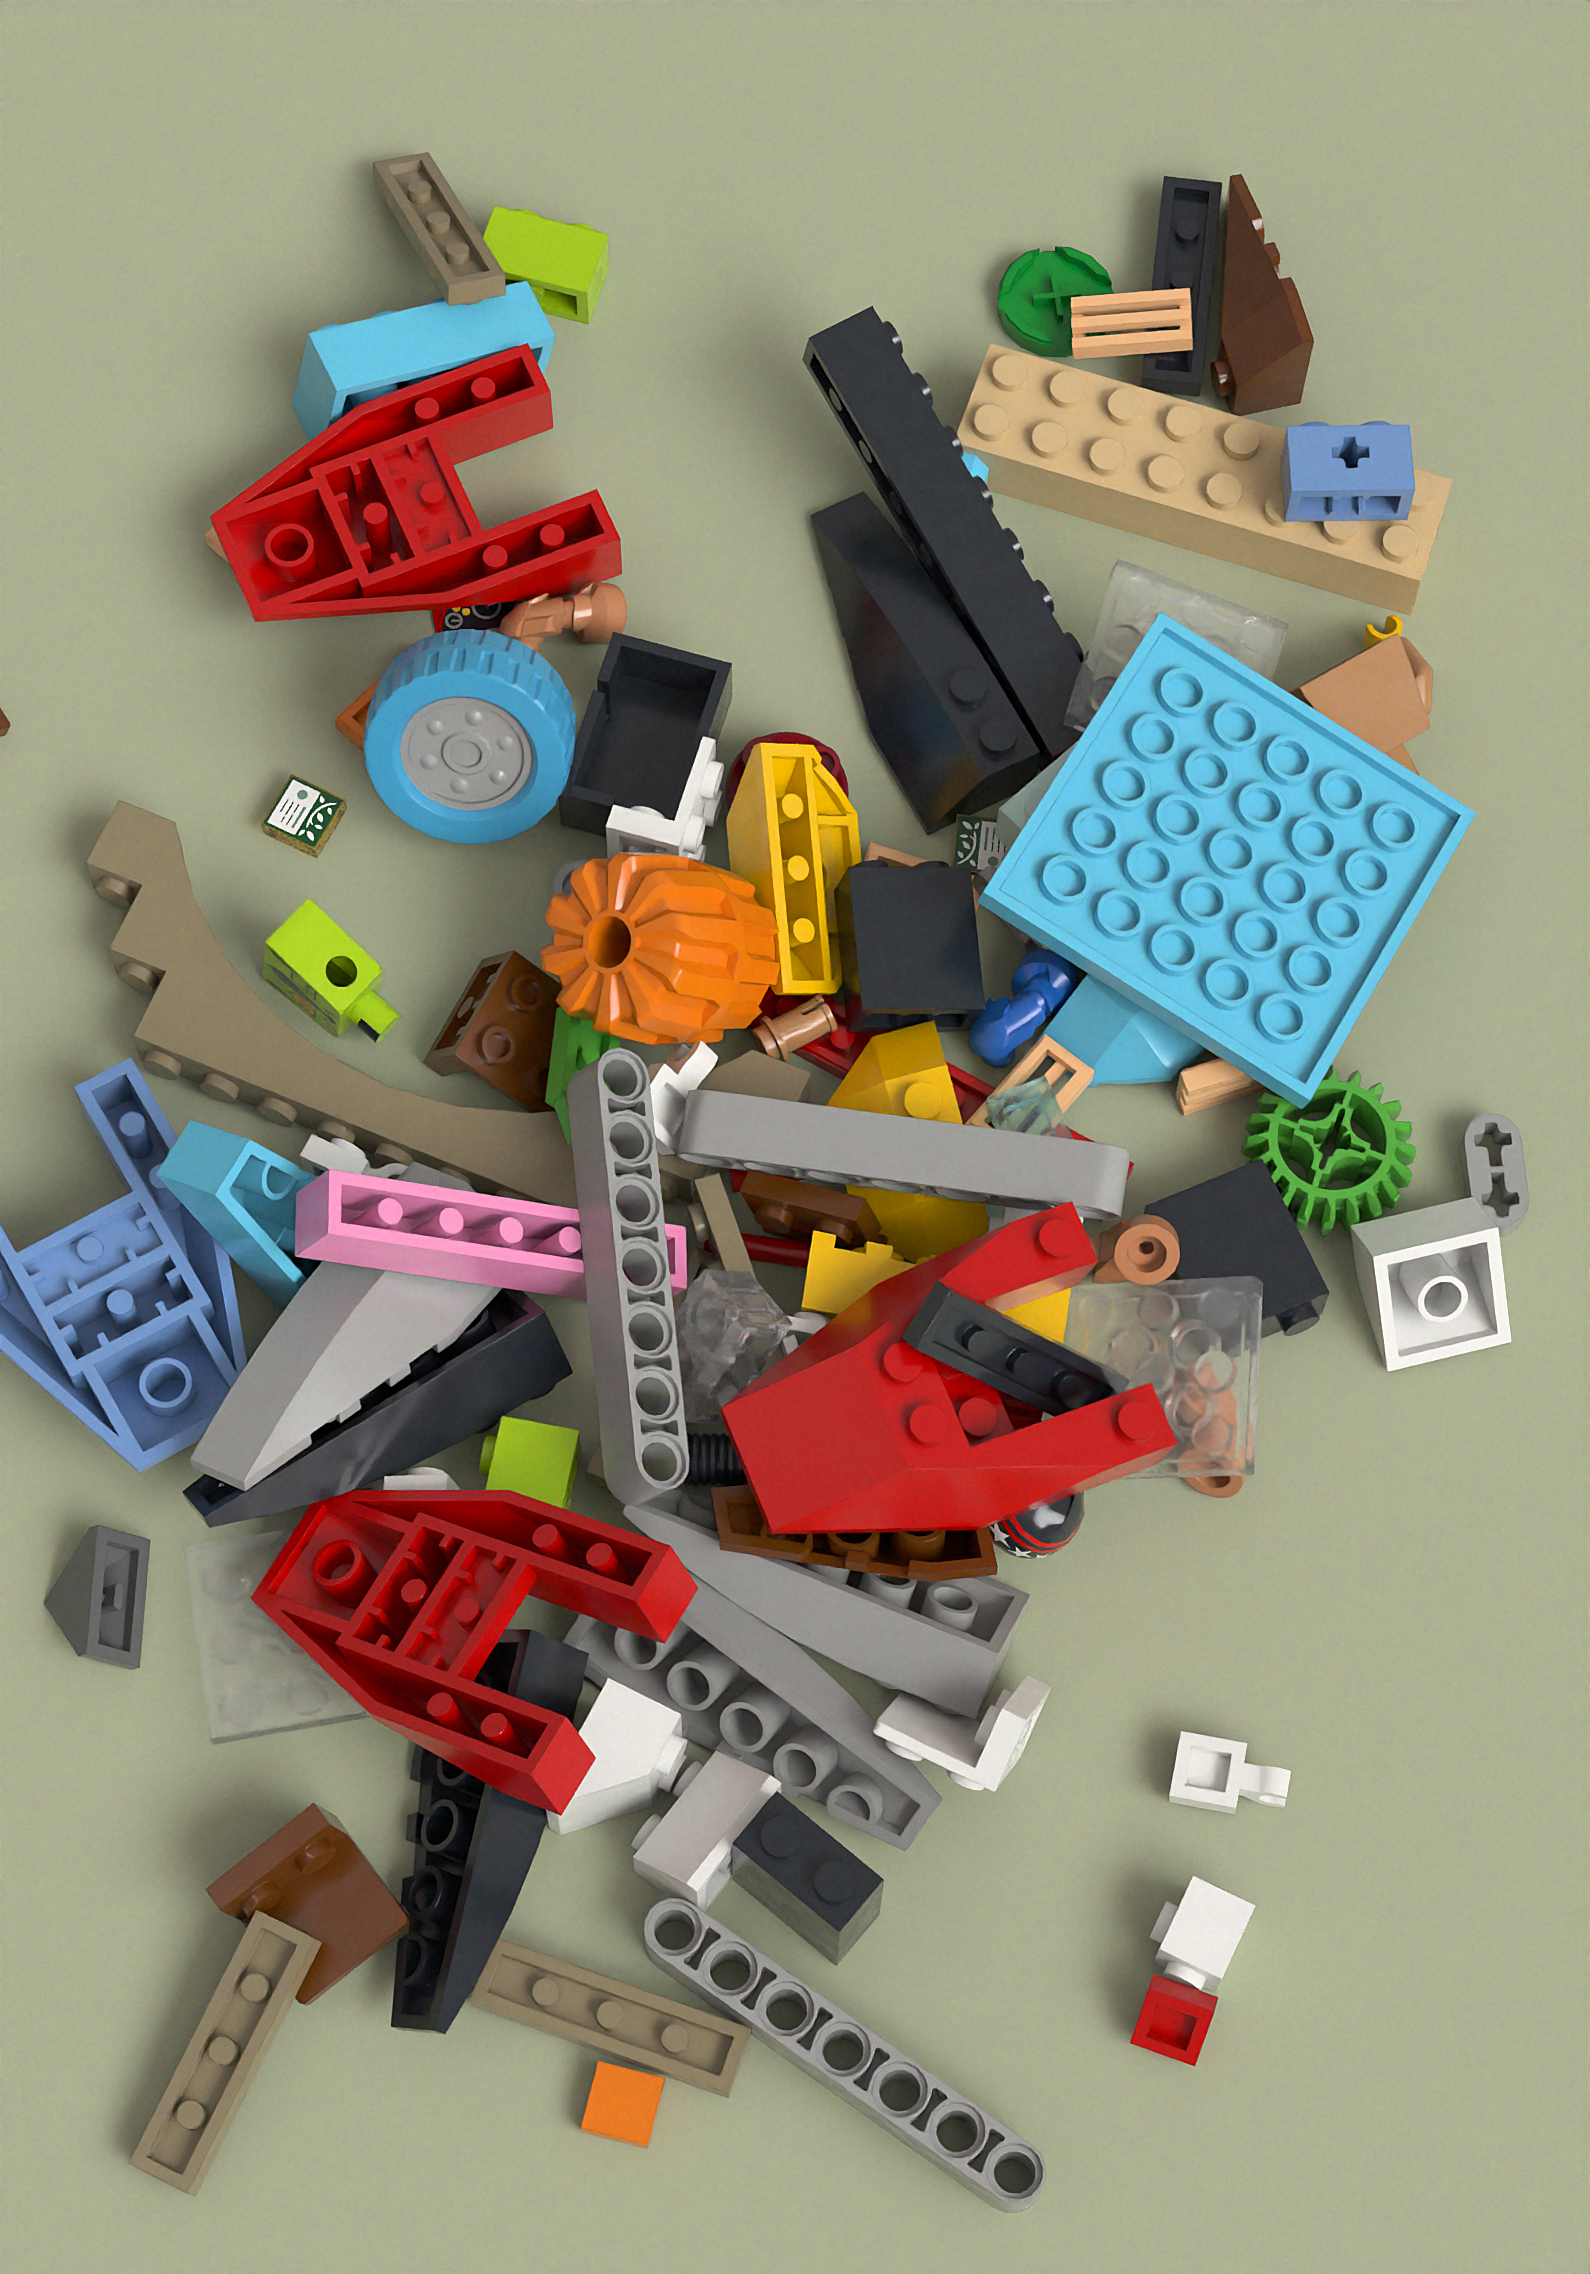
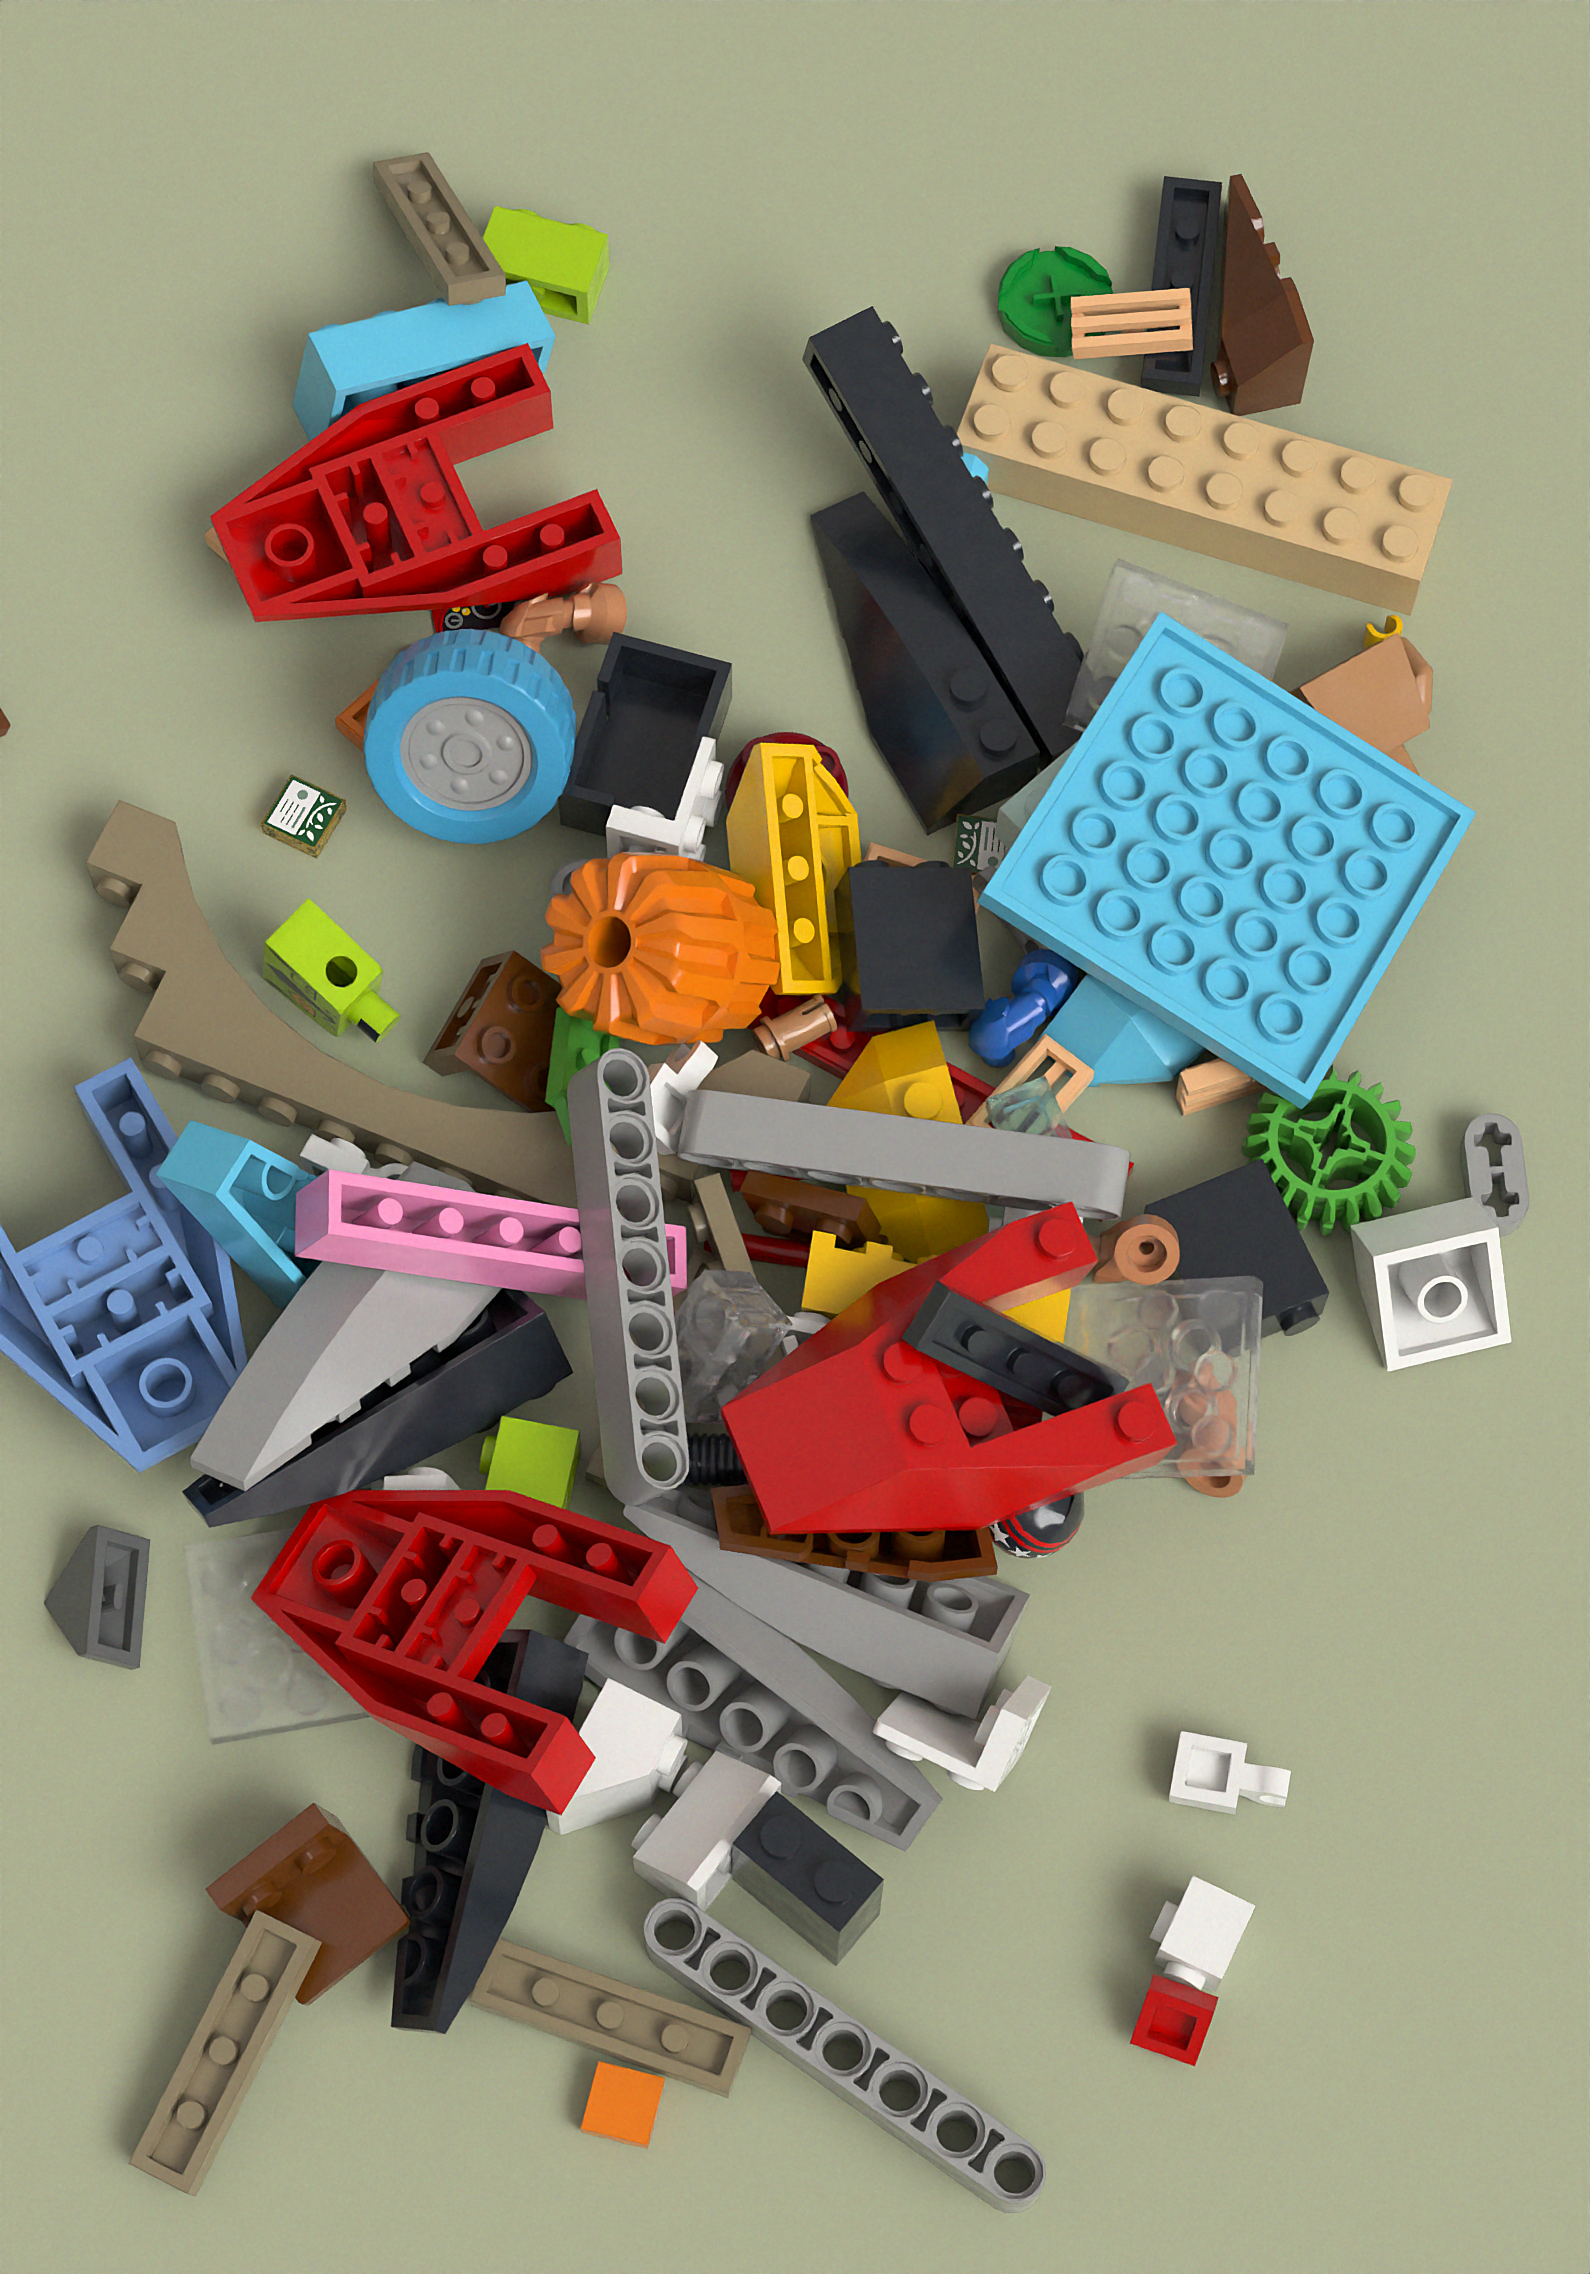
(1347, 472): medium blue brick -> none

